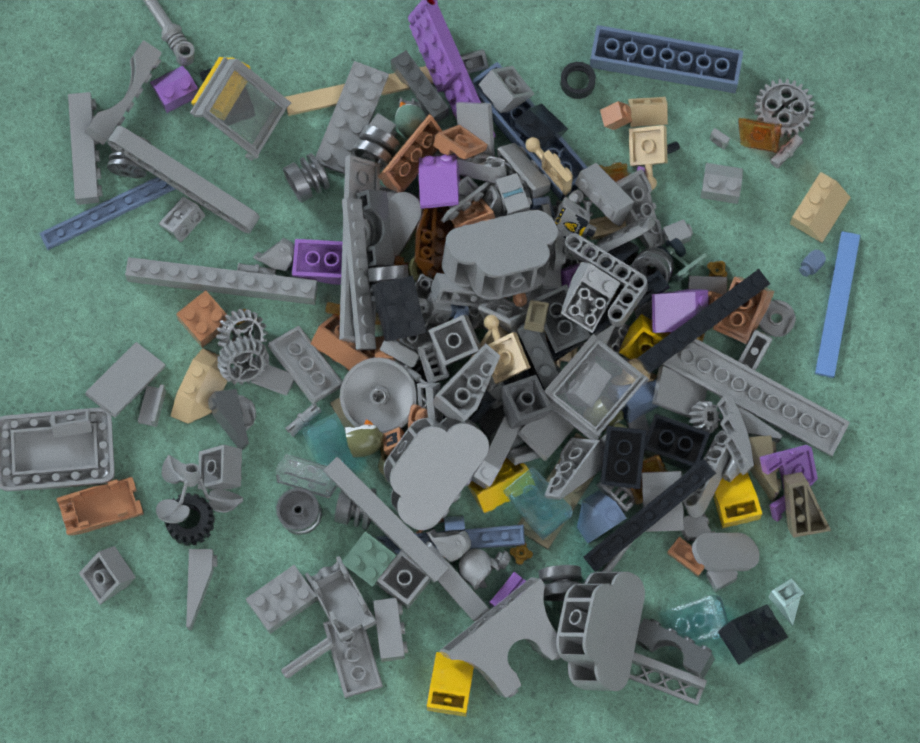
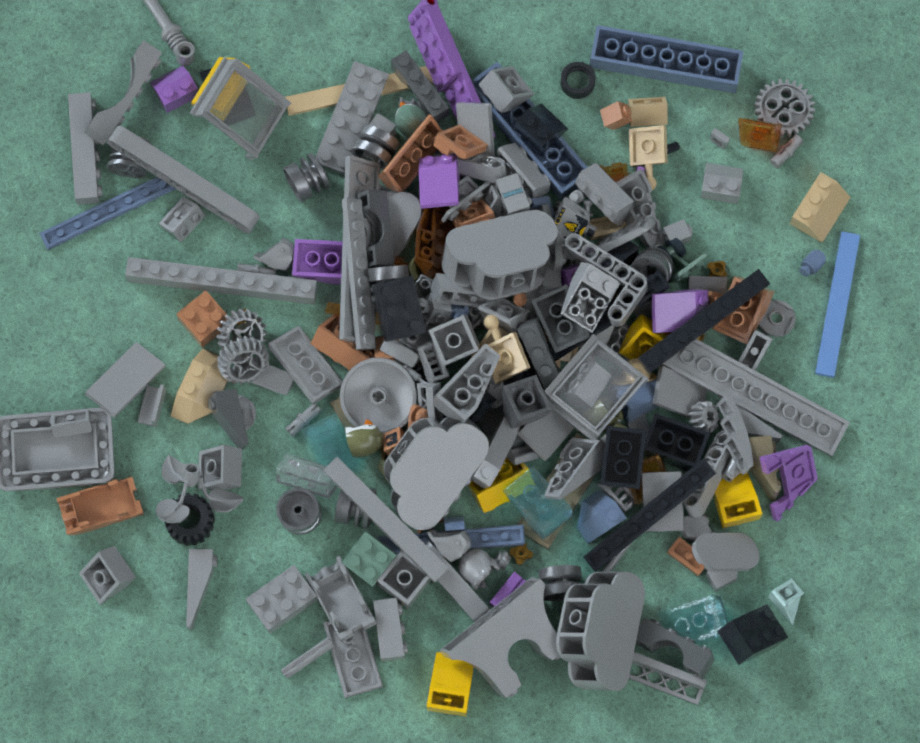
(475, 61): light grey slope -> none
(536, 316): dark tan tile -> none
(551, 165): tan plate -> none
(802, 508): dark tan wedge -> none

